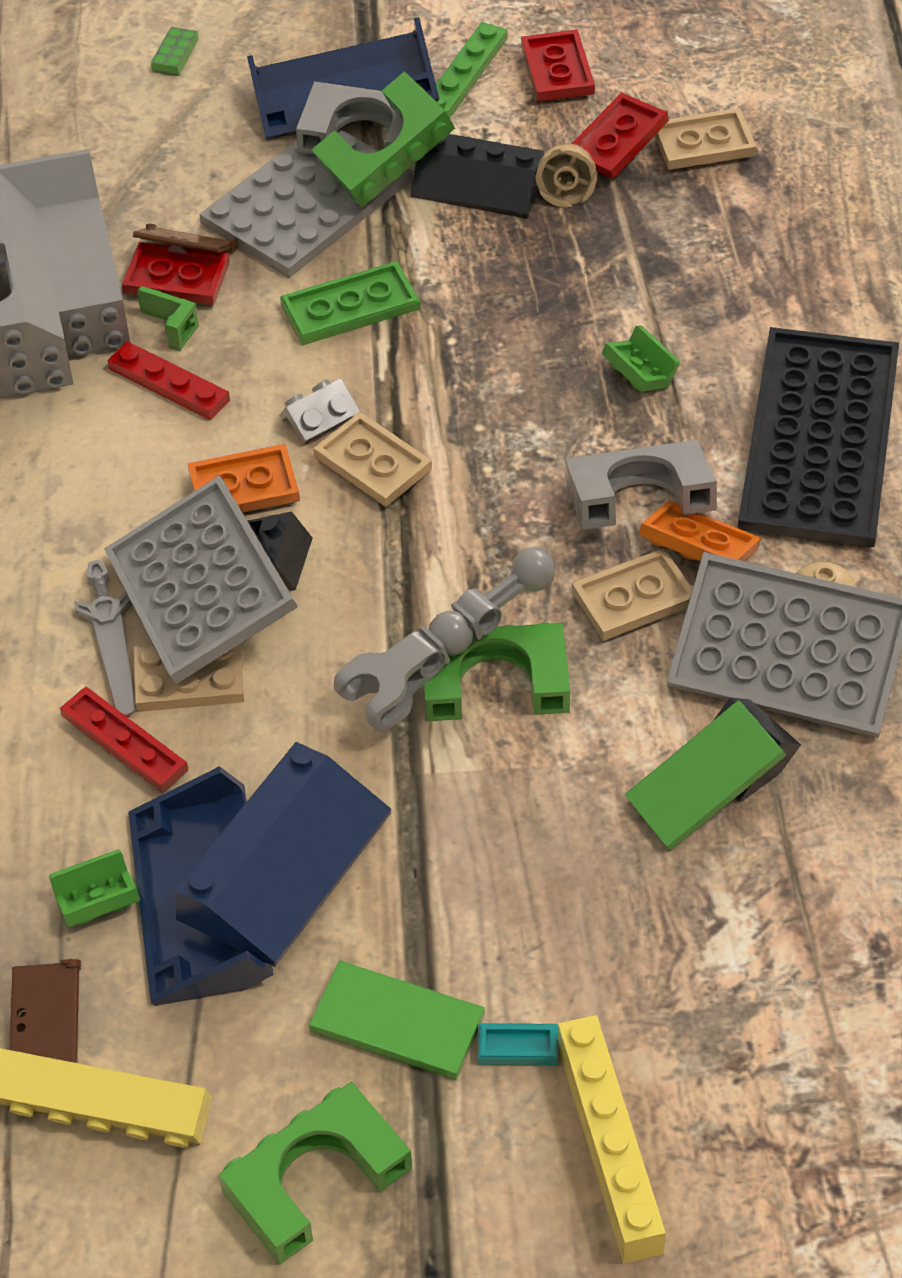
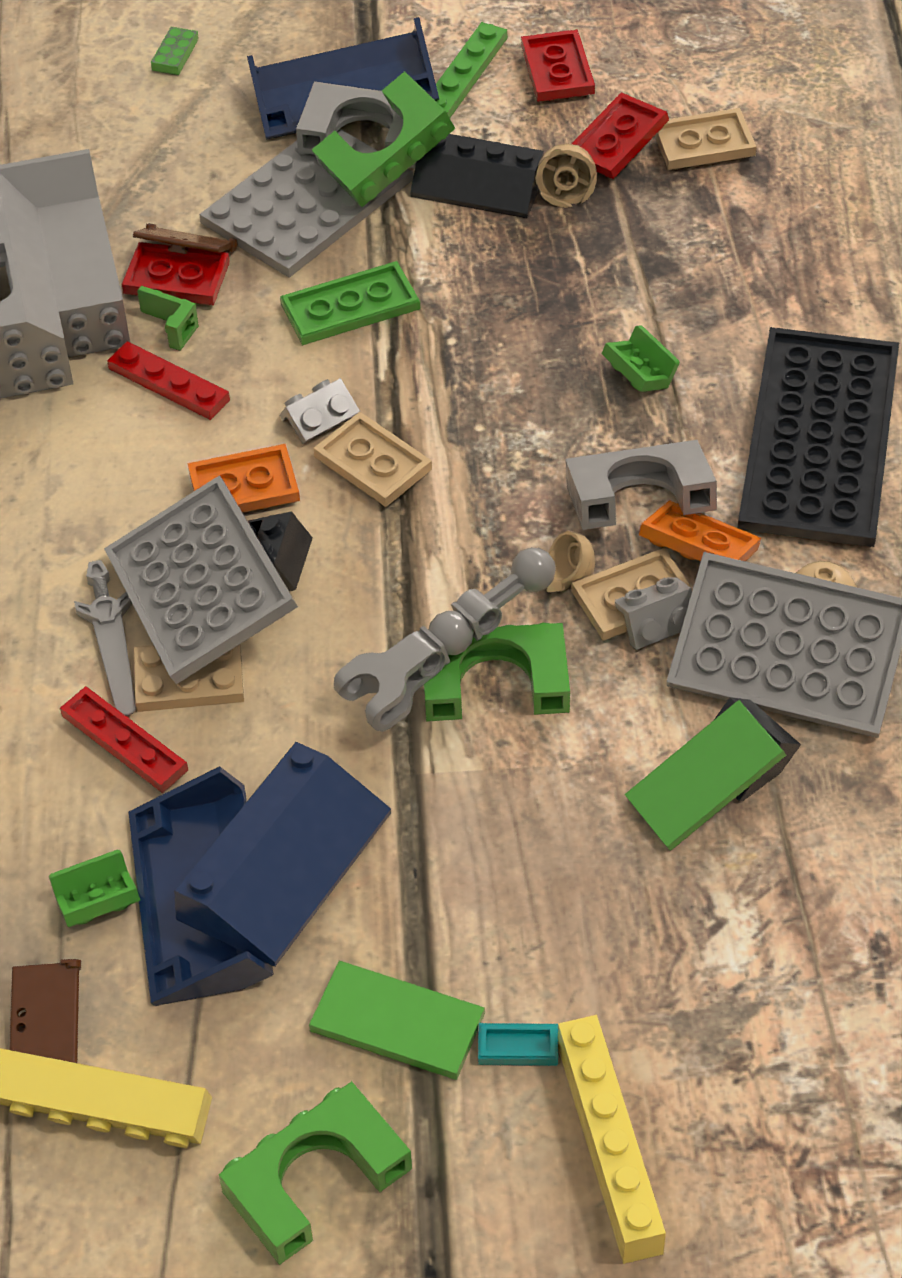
(572, 558): none -> tan piece
(655, 611): none -> light grey bracket

